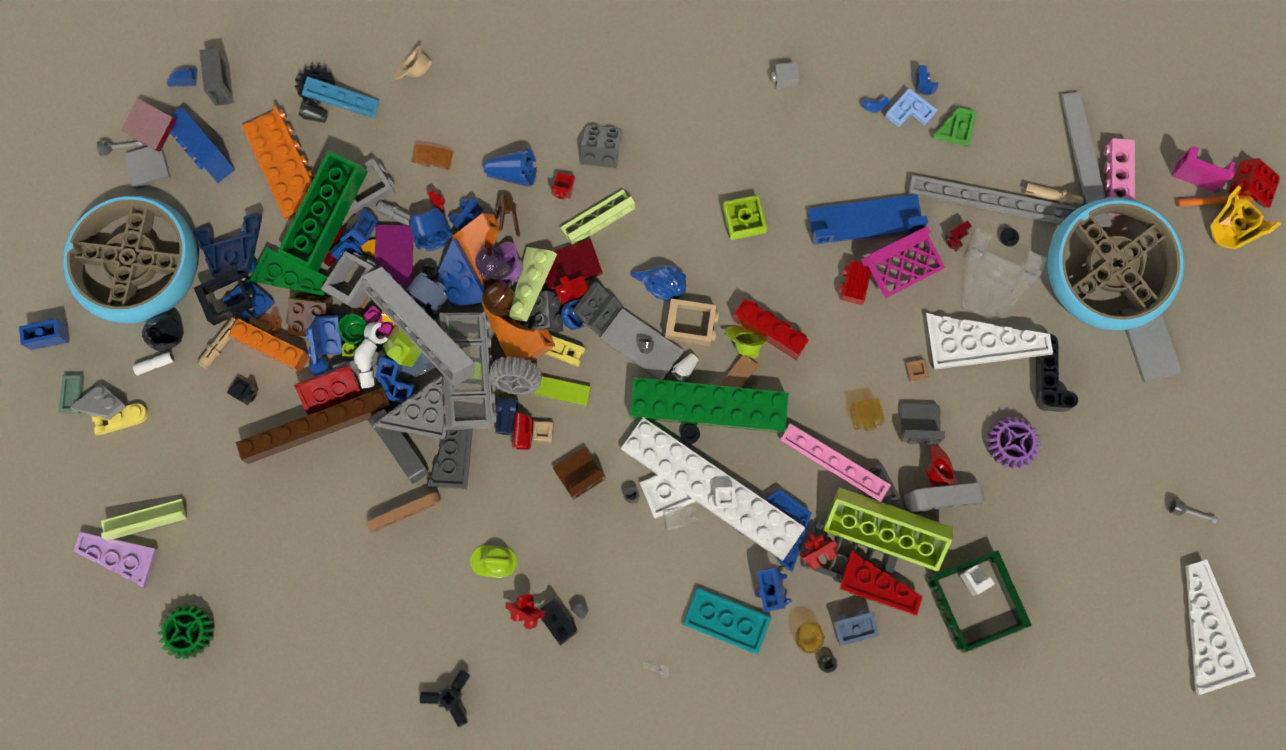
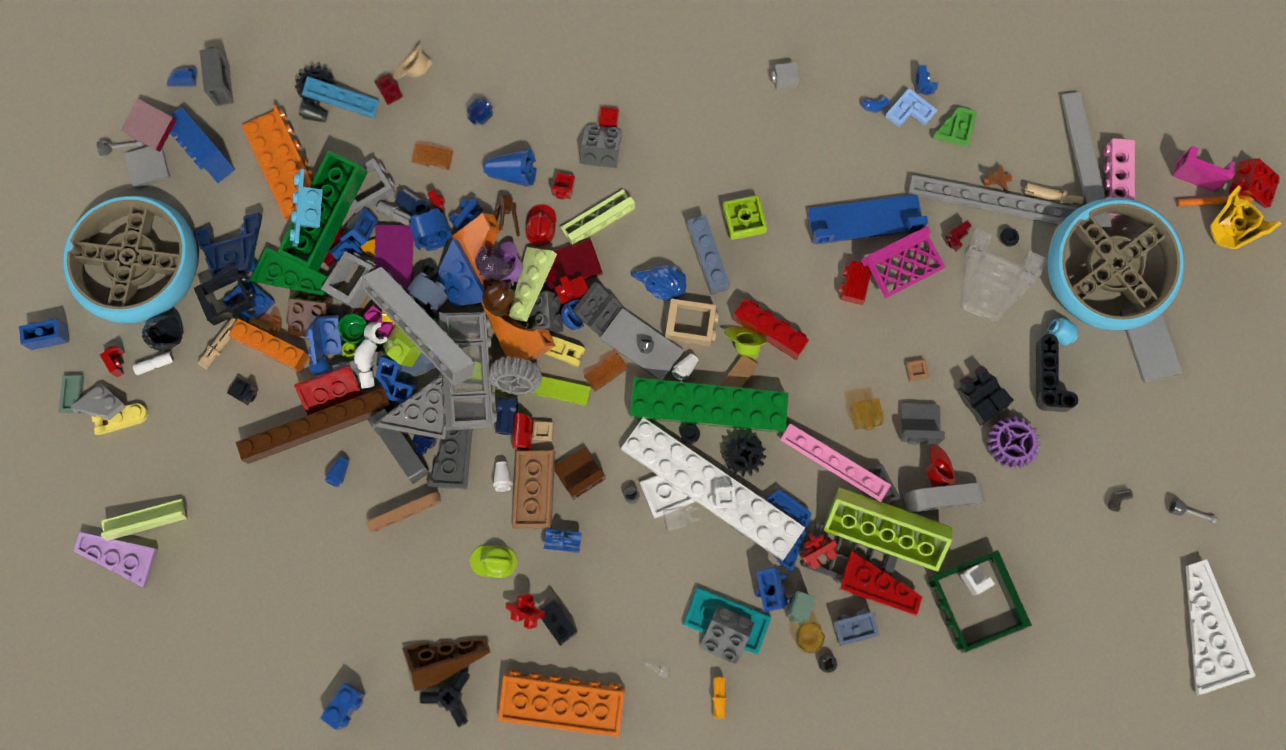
(111, 361): none -> red bracket
(175, 620): green gear -> none
(307, 208): none -> medium azure bracket
(337, 472): none -> blue cone
(342, 706): none -> blue brick
(388, 88): none -> dark red bracket
(411, 202): none -> dark blue piece
(423, 443): none -> clear blue tile
(436, 662): none -> reddish brown wedge
(479, 111): none -> clear blue head
(502, 477): none -> white cone
(533, 489): none -> medium nougat tile
(540, 225): none -> red piece
(561, 703): none -> orange bracket
(562, 540): none -> blue hips
(580, 609): dark grey hinge -> none
(606, 372): none -> clear orange slope
(609, 117): none -> red plate
(708, 255): none -> sand blue brick
(719, 698): none -> light orange axle
(727, 635): none -> dark grey bracket
(736, 457): none -> black gear
(800, 607): none -> sand green brick
(973, 342): white wing -> none
(984, 386): none -> black hips
(998, 178): none -> dark orange piece
(1064, 331): none -> medium azure head
(1116, 499): none -> clear smoke arm

